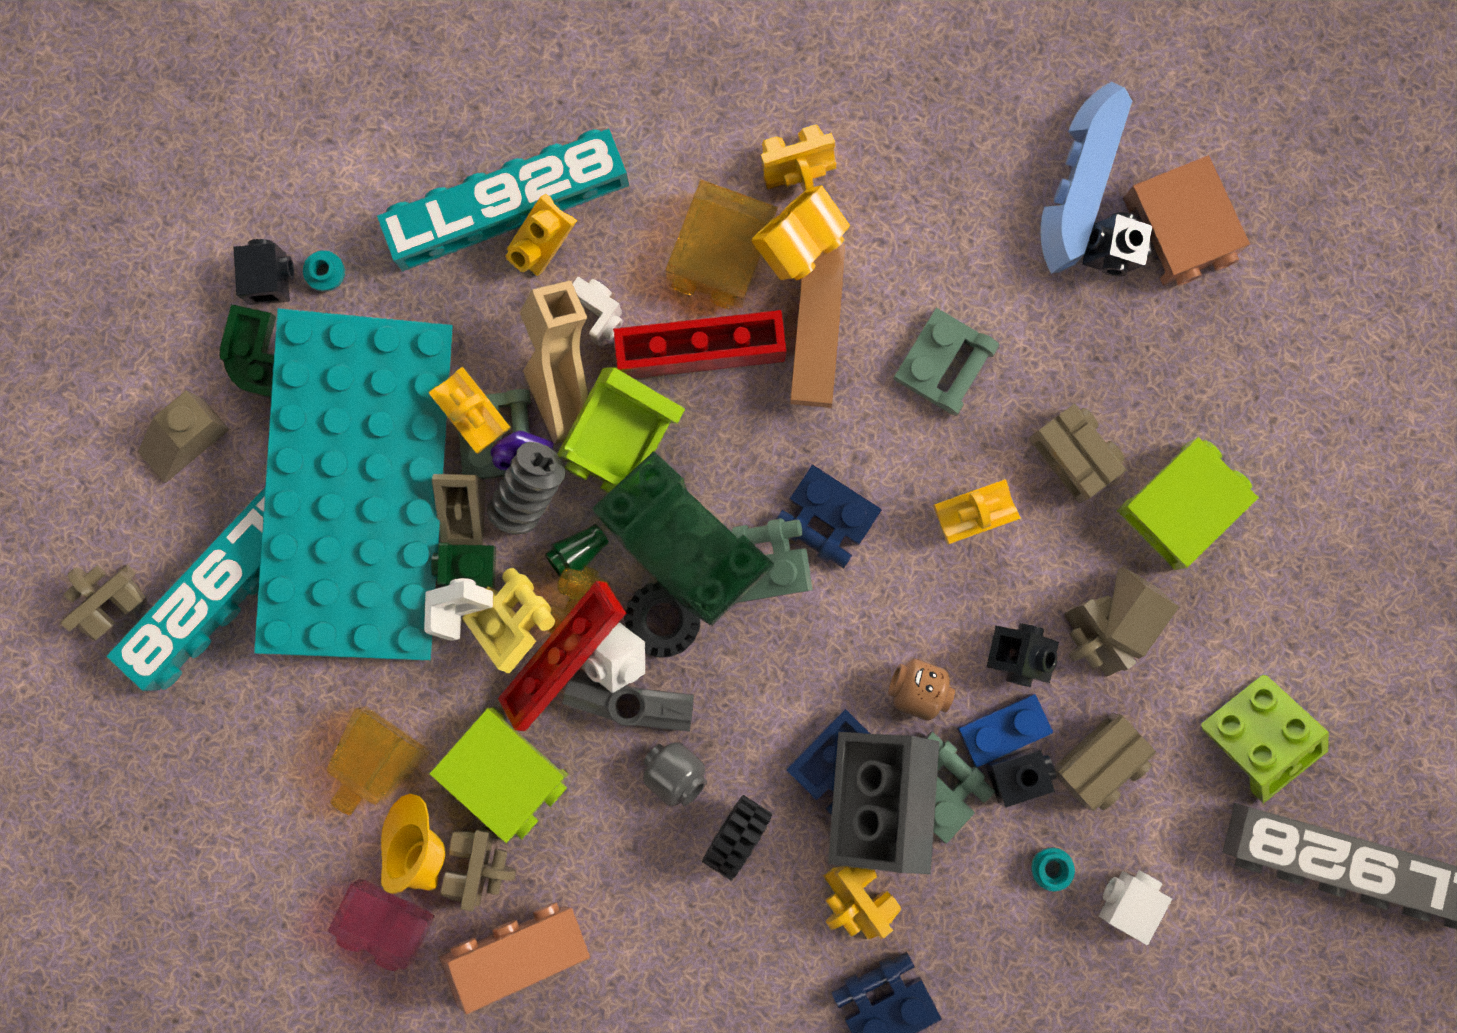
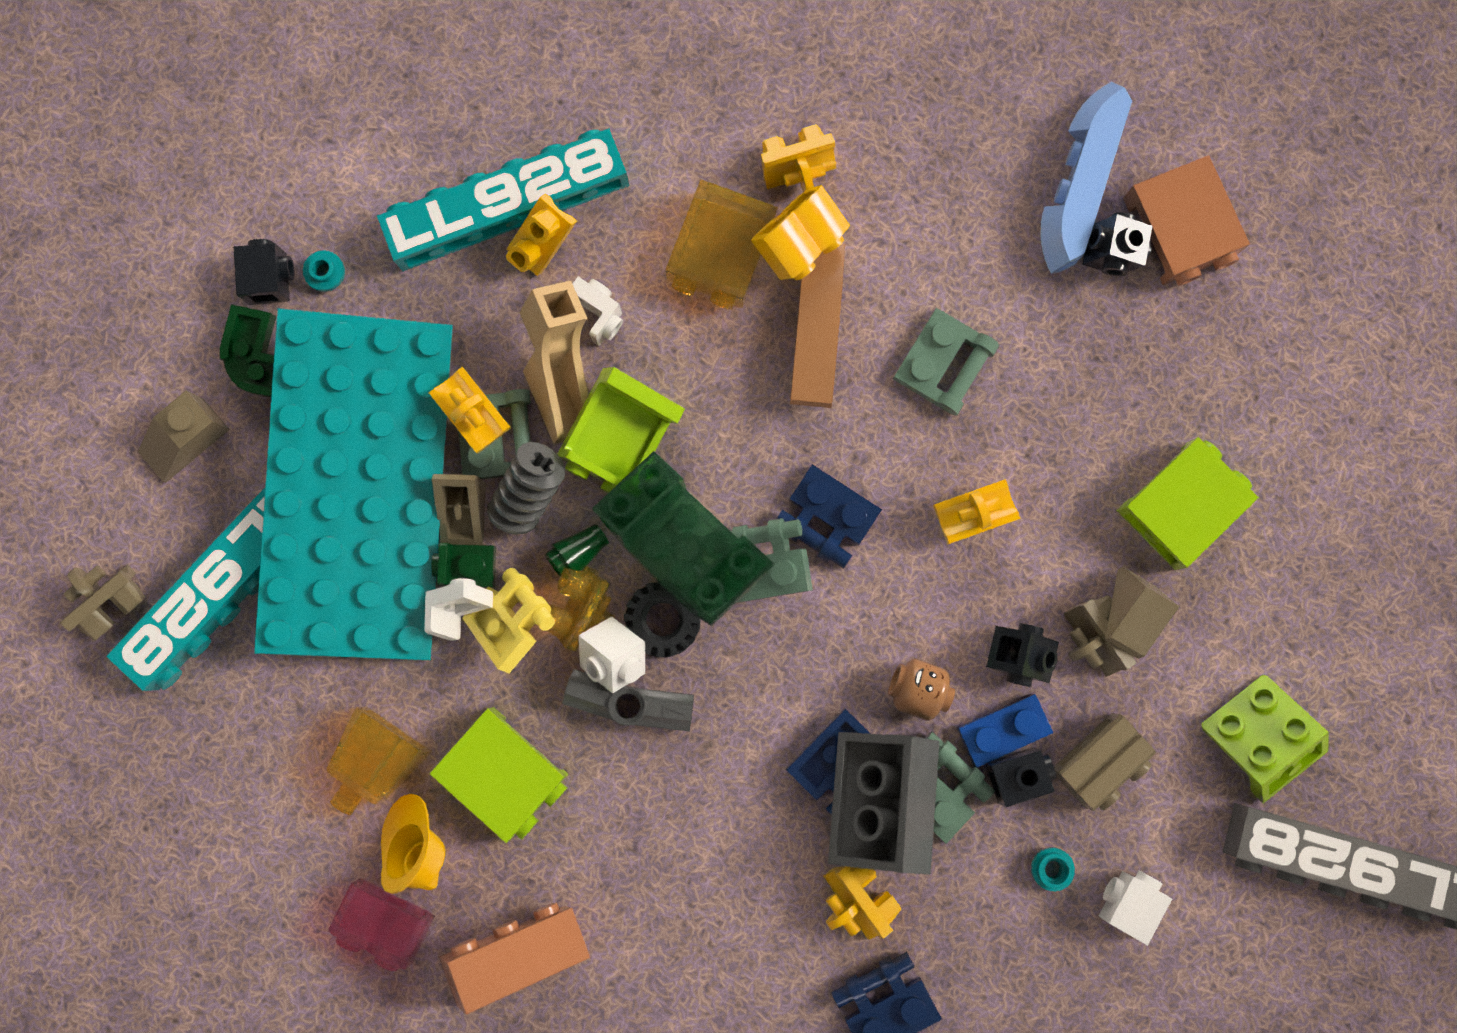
(469, 887): dark tan hips -> none
(506, 448): dark purple arm -> none
(561, 655): red tile -> none
(674, 774): dark grey head -> none
(700, 344): red brick -> none
(737, 837): black tyre -> none
(1079, 452): dark tan brick -> none

